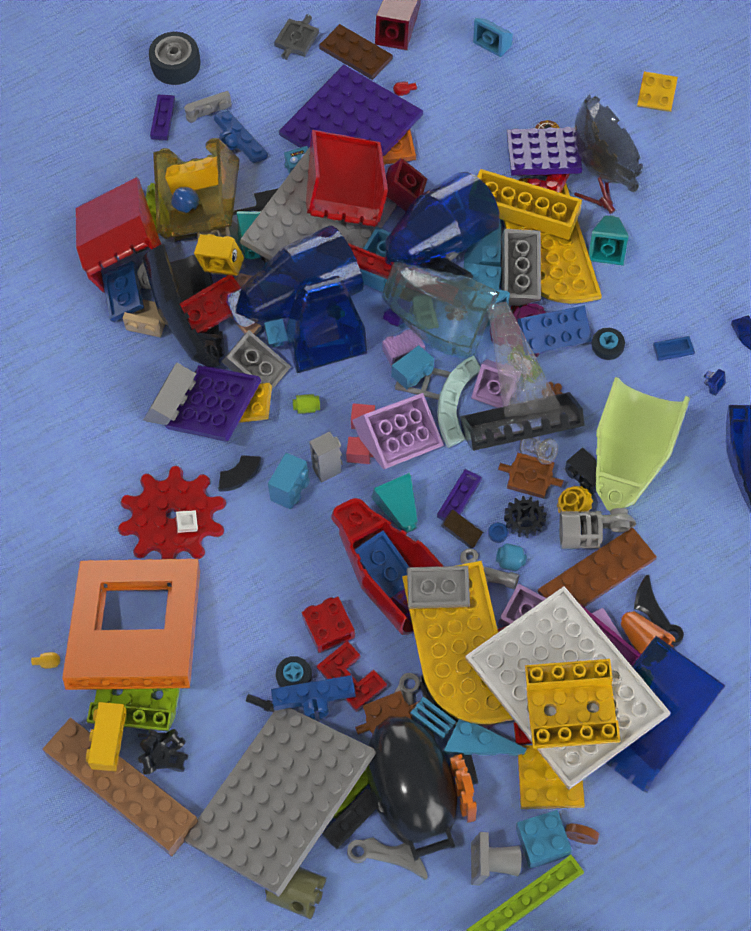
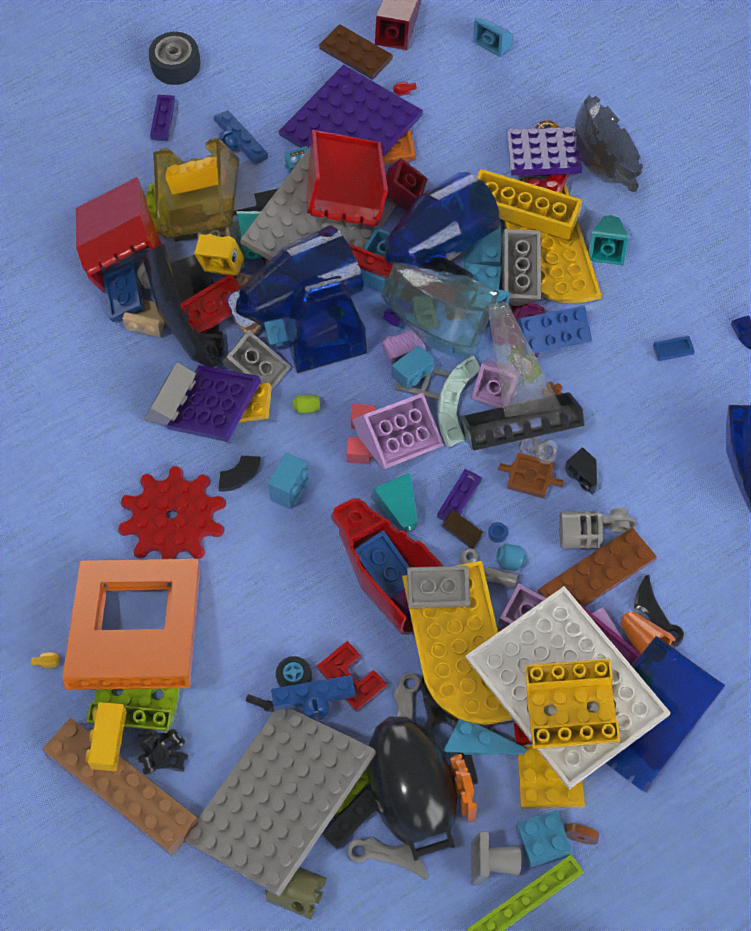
(185, 199): blue hair -> none
(186, 521): white plate -> none
(207, 106): light grey plate -> none
(296, 37): dark grey plate -> none
(326, 456): light grey brick -> none
(328, 624): red brick -> none
(383, 708): dark orange plate -> none
(419, 706): dark azure tile -> none
(526, 524): black gear -> none
(575, 499): yellow piece -> none
(604, 201): dark red plant -> none
(611, 349): black wheel -> none
(634, 443): yellowish green windscreen -> none
(657, 91): yellow plate -> none
(715, 381): clear blue tile -> none

